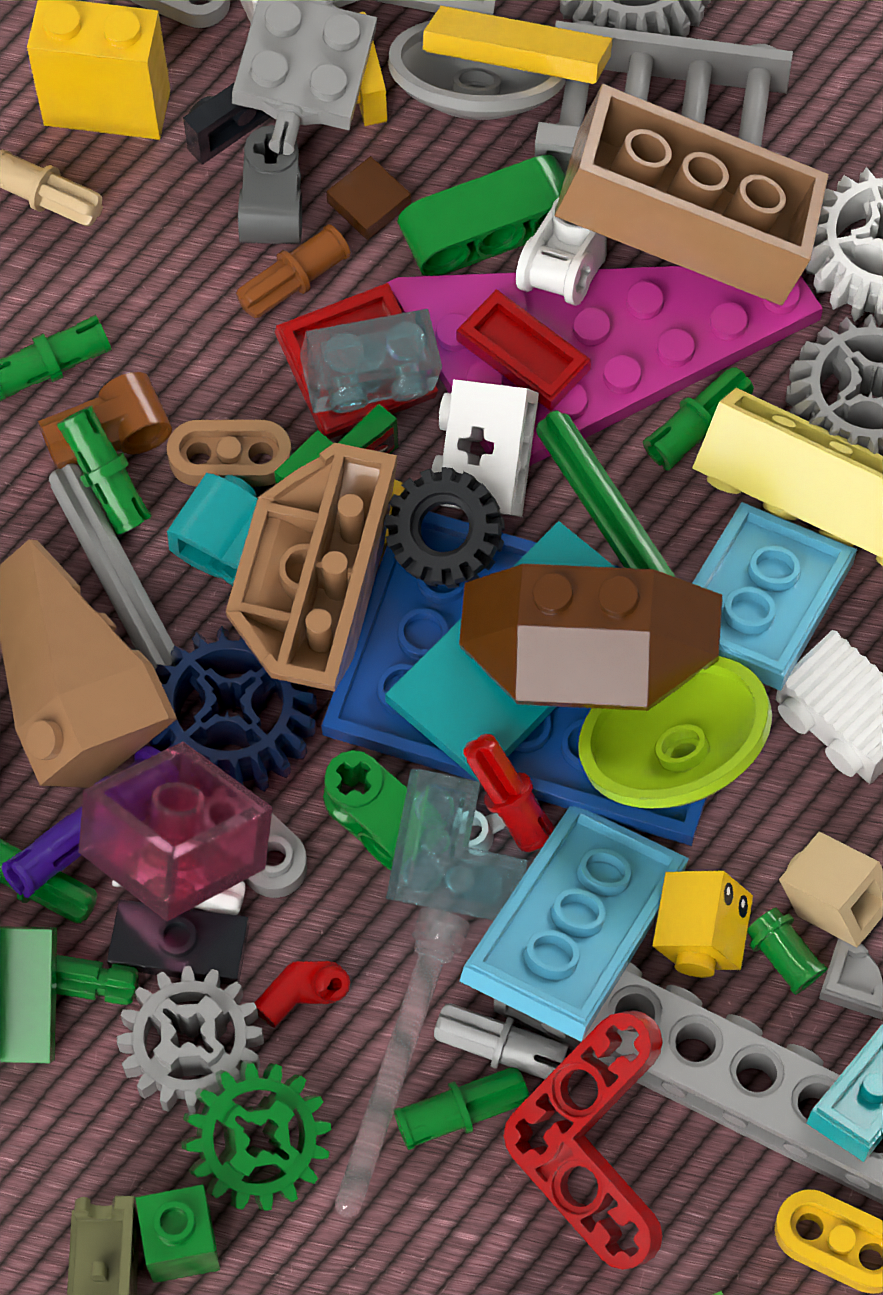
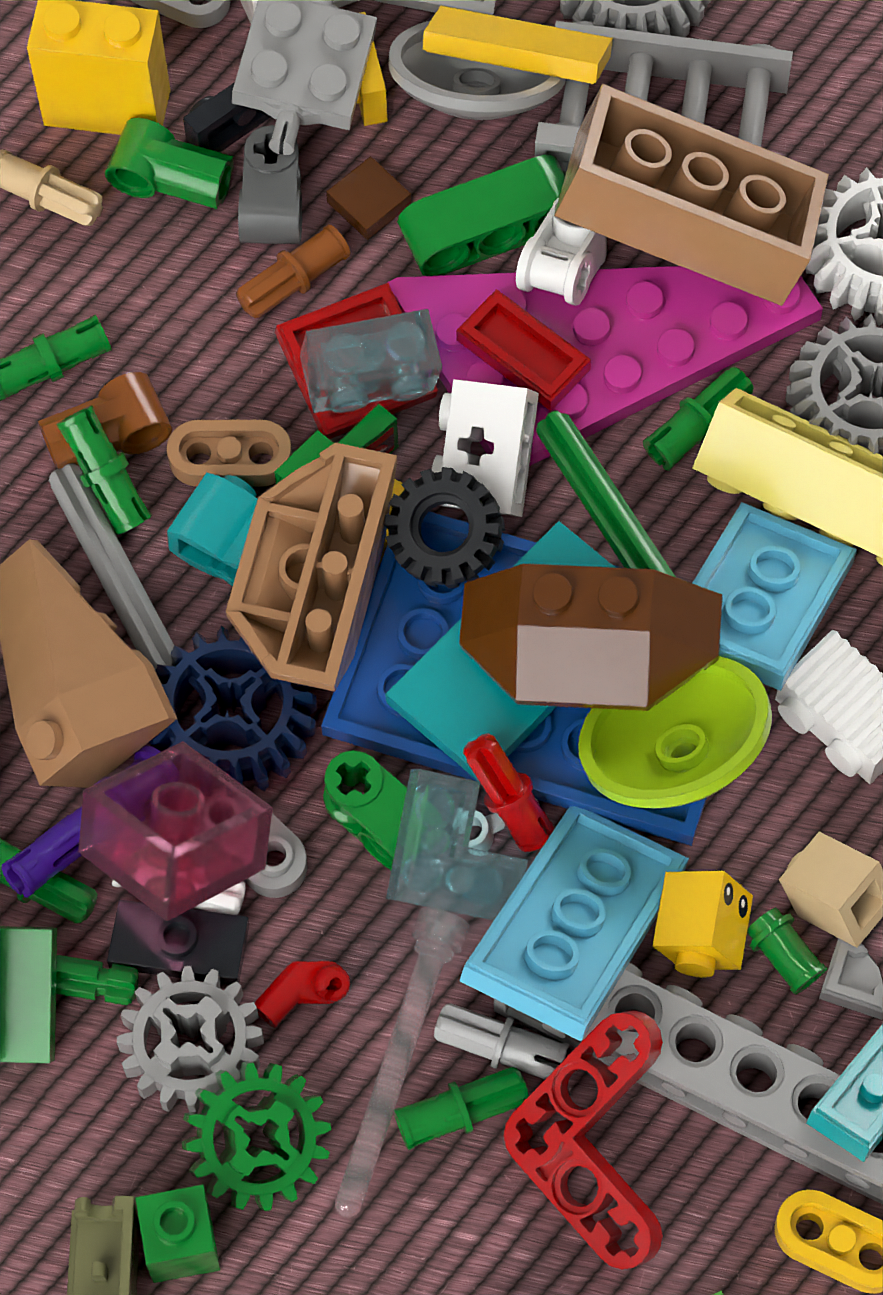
(153, 161): none -> green piece

